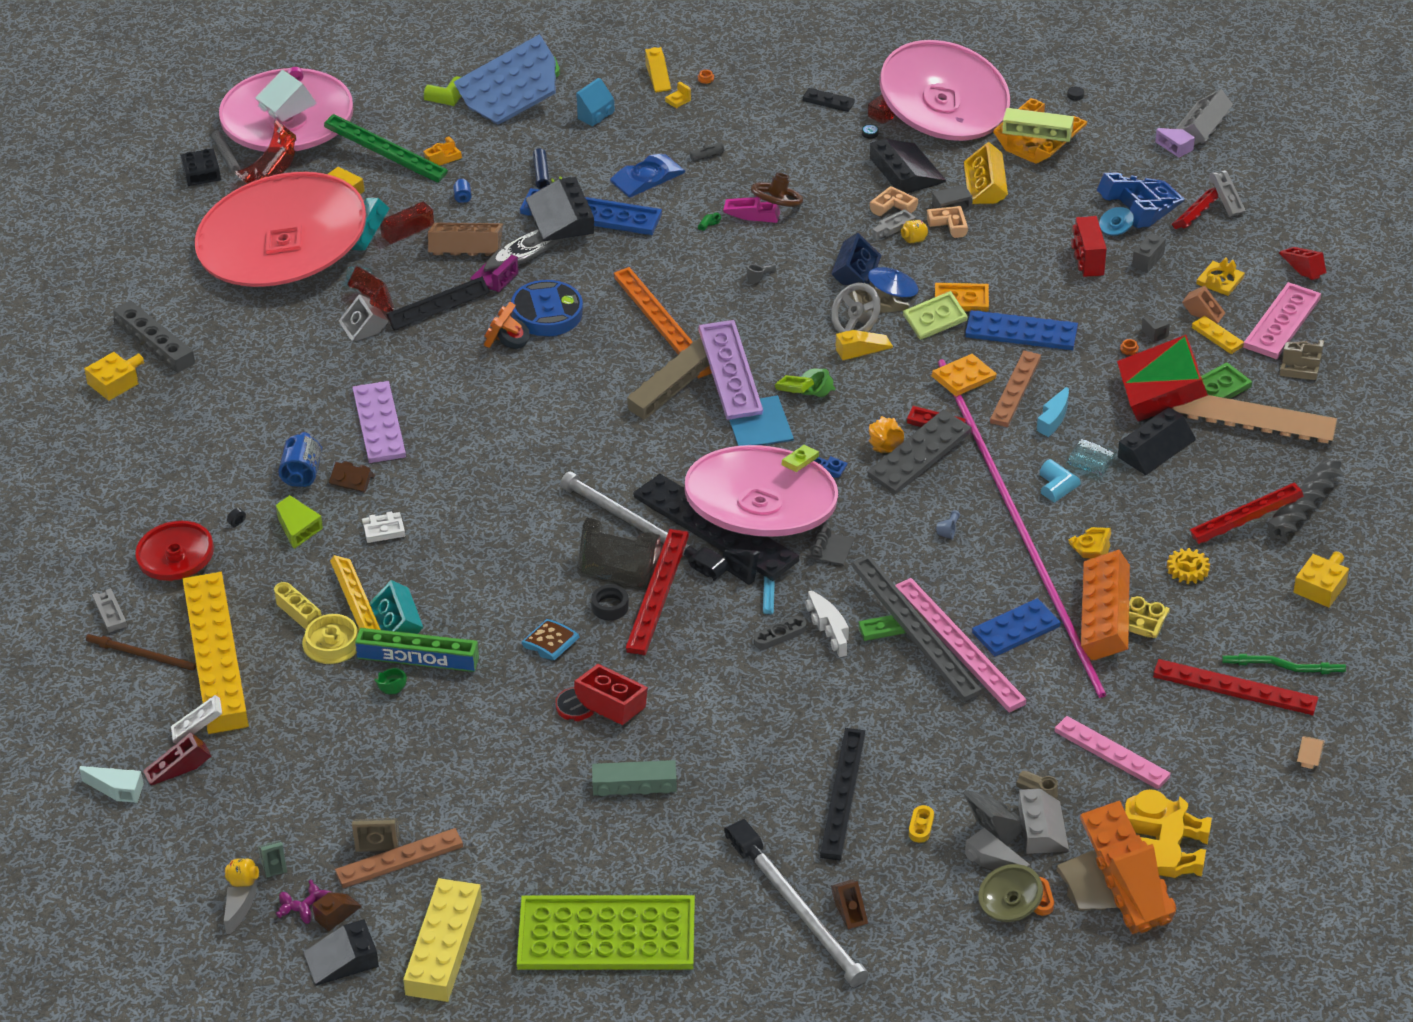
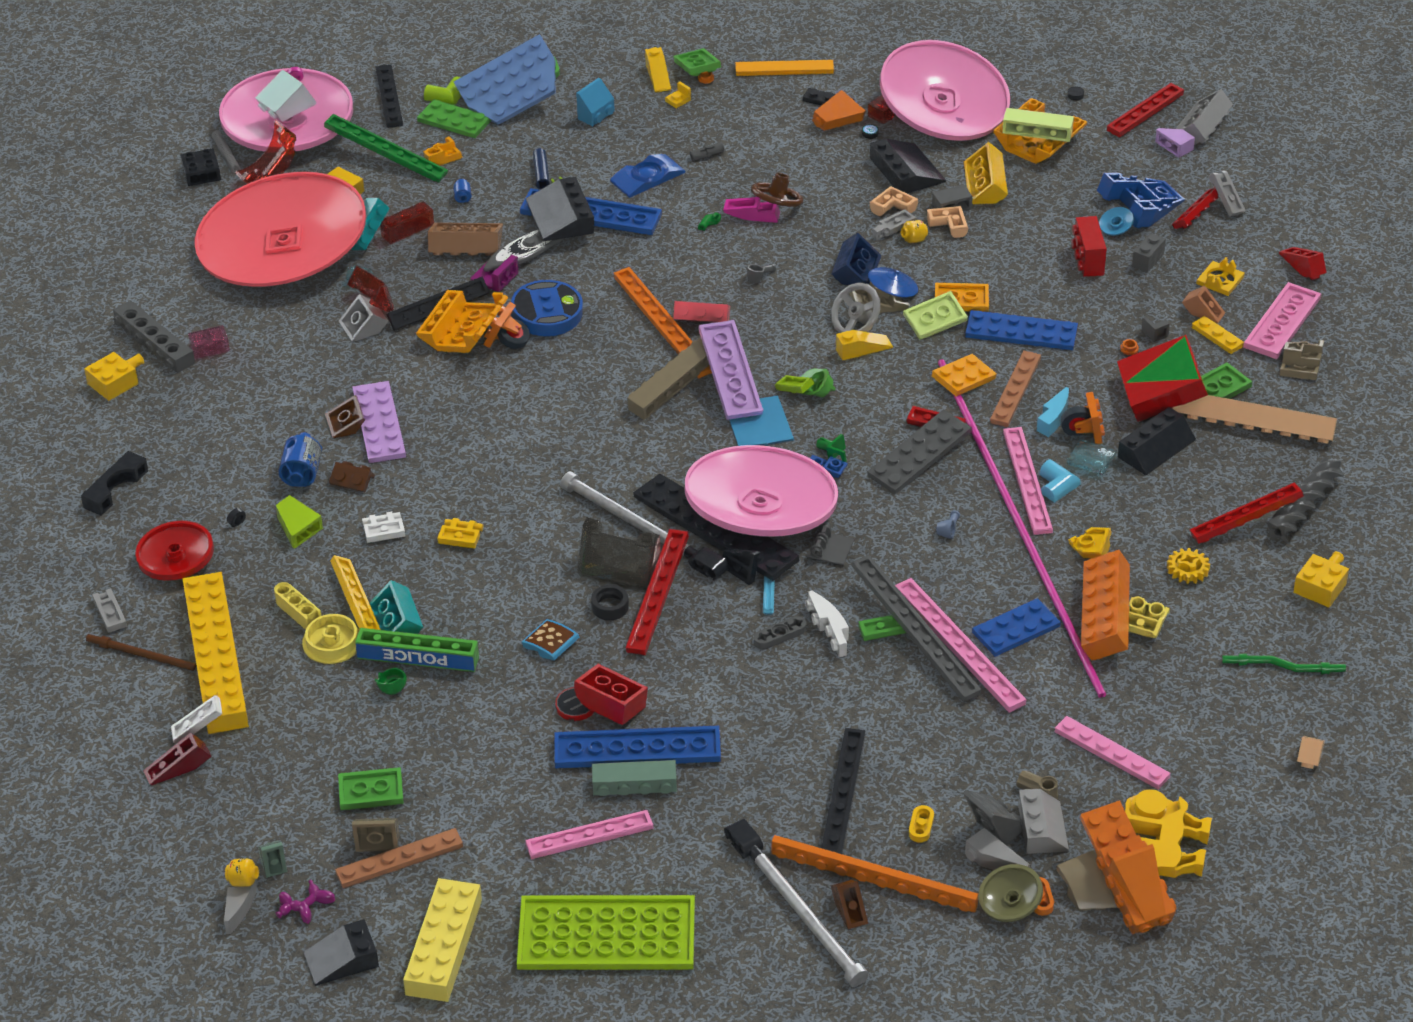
(115, 783): light aqua slope -> none
(127, 469): none -> black arch
(209, 342): none -> clear pink brick
(334, 909): reddish brown slope -> none
(345, 418): none -> reddish brown slope
(370, 788): none -> bright green plate
(389, 96): none -> black plate
(453, 118): none -> bright green plate
(457, 323): none -> light orange slope
(460, 533): none -> yellow plate
(589, 834): none -> bright pink tile
(637, 745): none -> blue plate
(697, 62): none -> bright green plate
(701, 312): none -> coral brick
(784, 67): none -> light orange tile
(800, 458): lime plate -> none
(833, 447): none -> green bracket
(838, 112): none -> orange slope
(875, 874): none -> orange plate
(885, 435): light orange hair -> none
(1027, 481): none -> bright pink tile
(1084, 420): none -> plate
(1145, 110): none -> red plate
(1236, 687): red plate -> none

